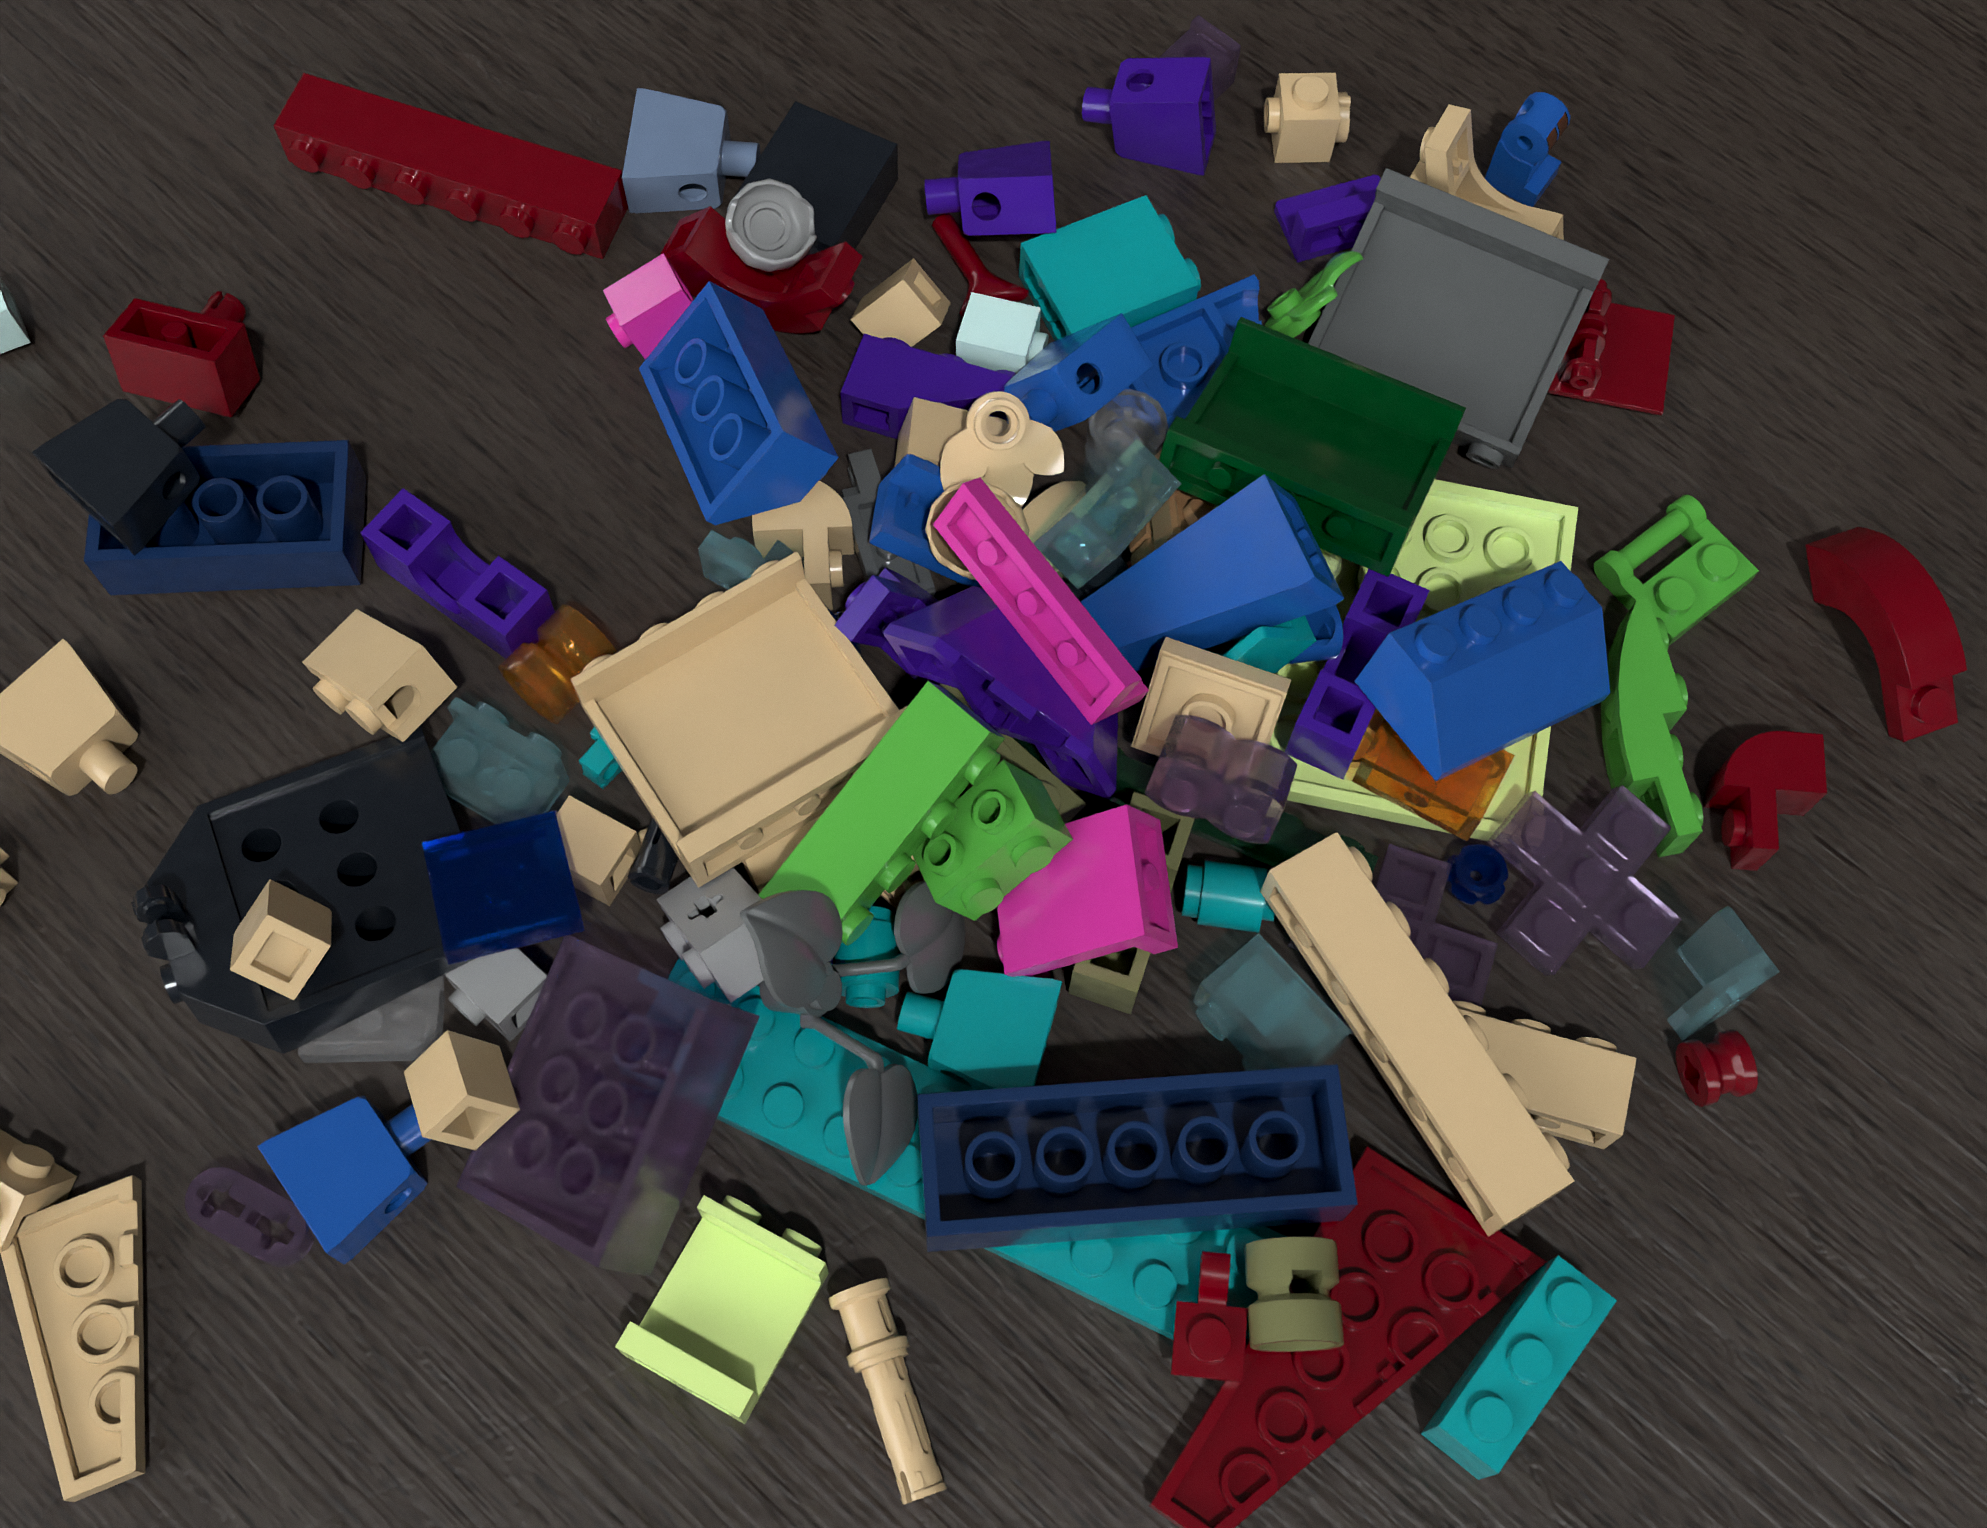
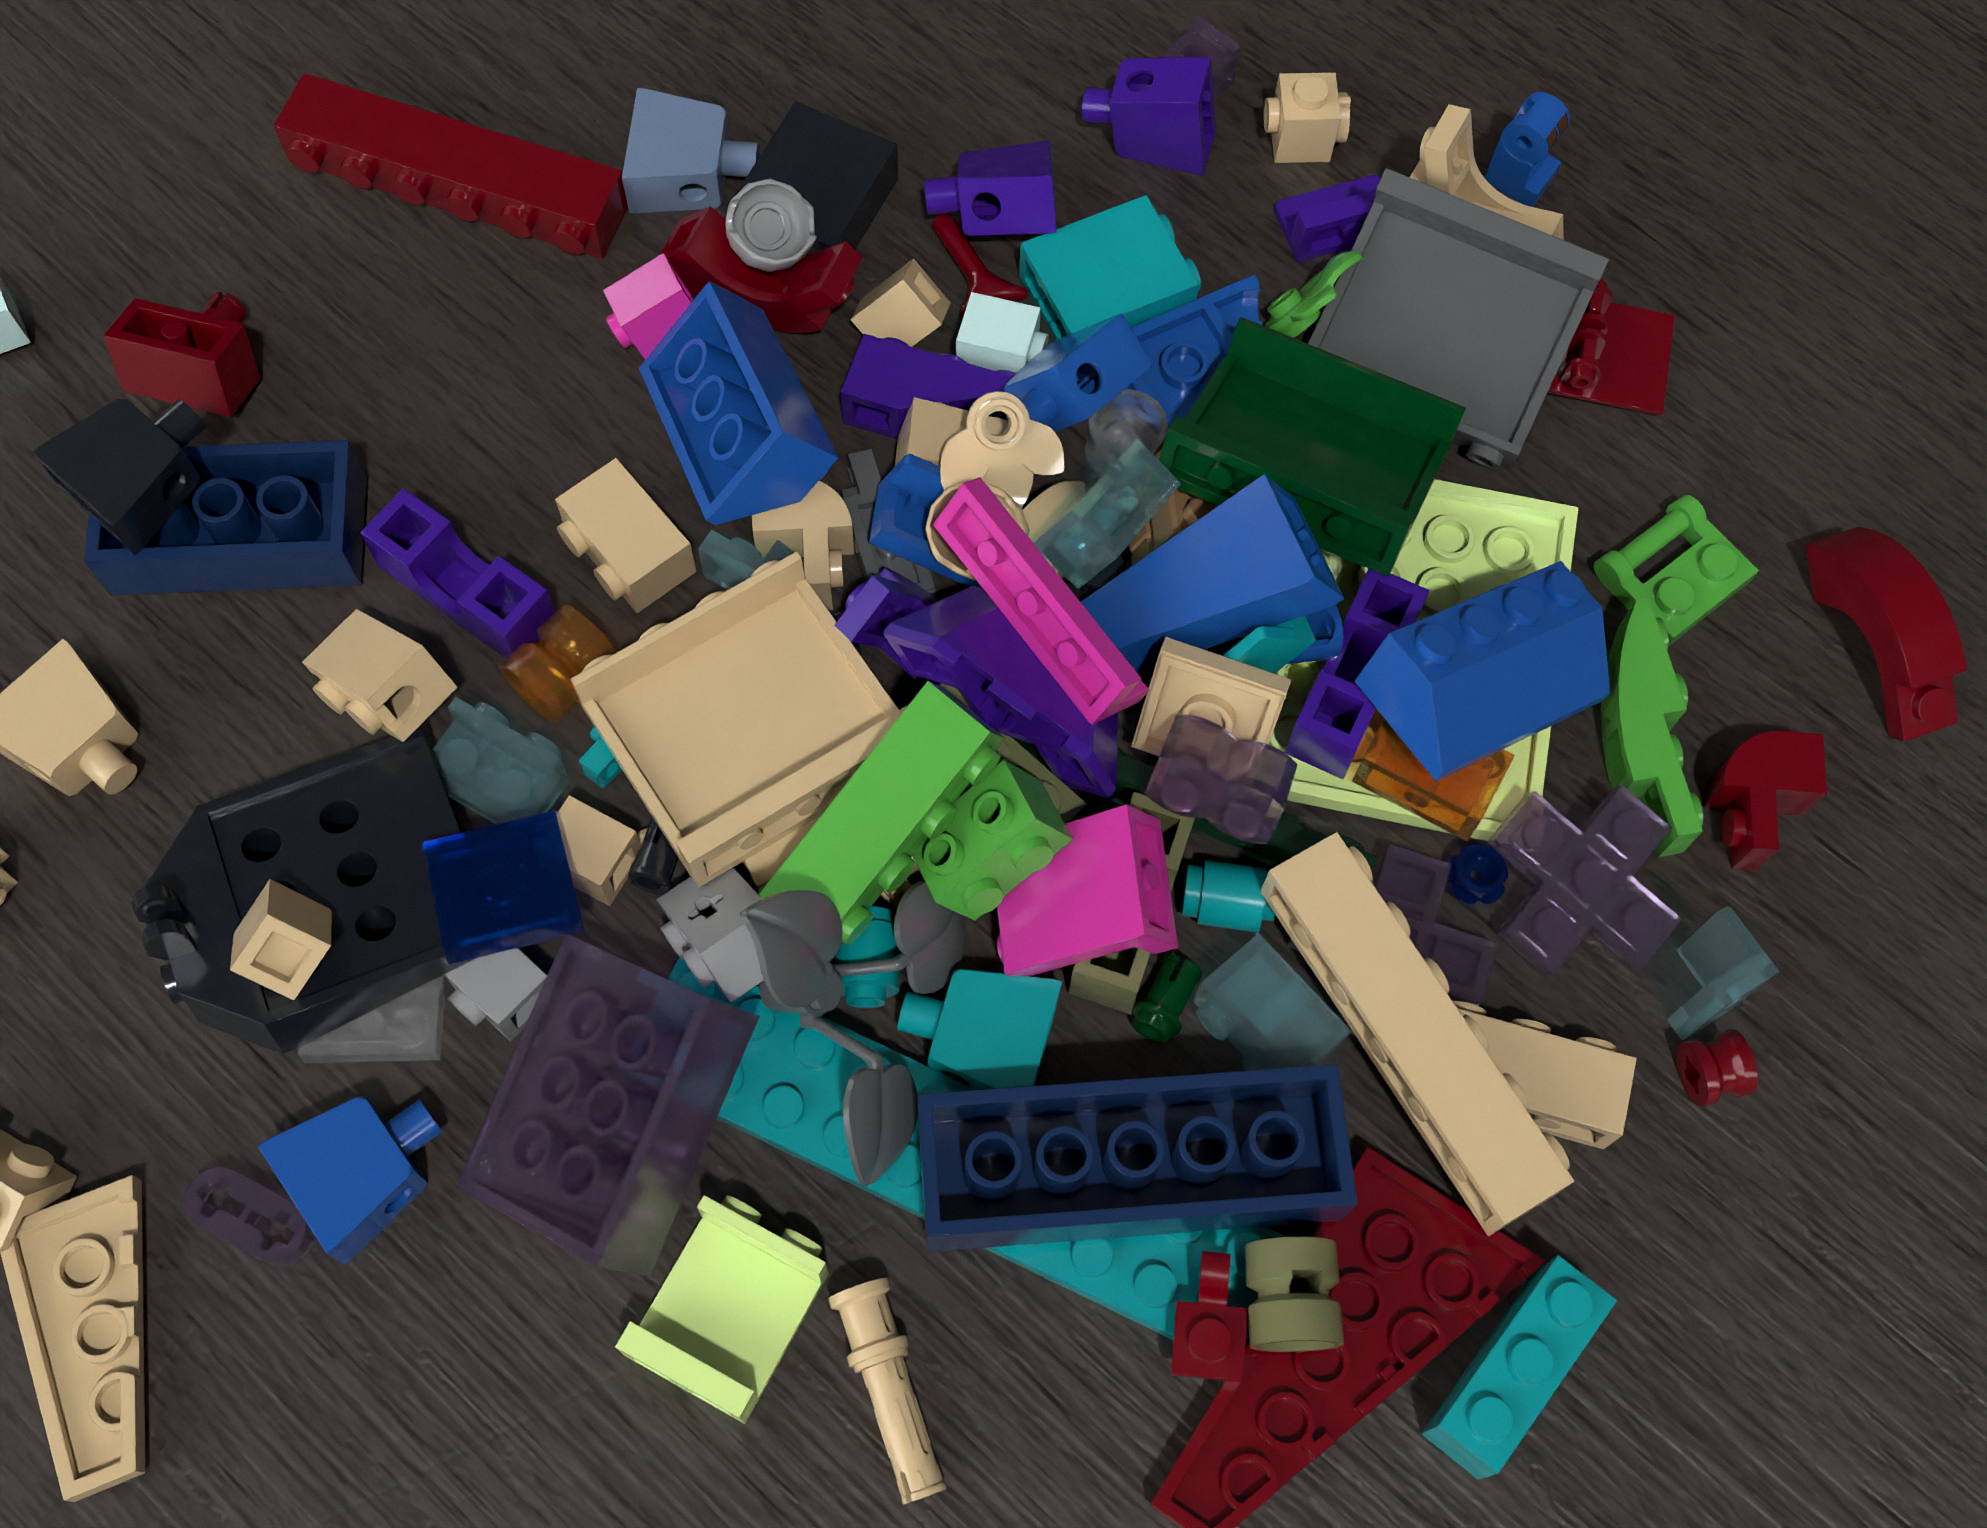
(461, 1090): tan brick -> none
(625, 535): none -> tan brick
(1160, 1011): none -> dark green pin

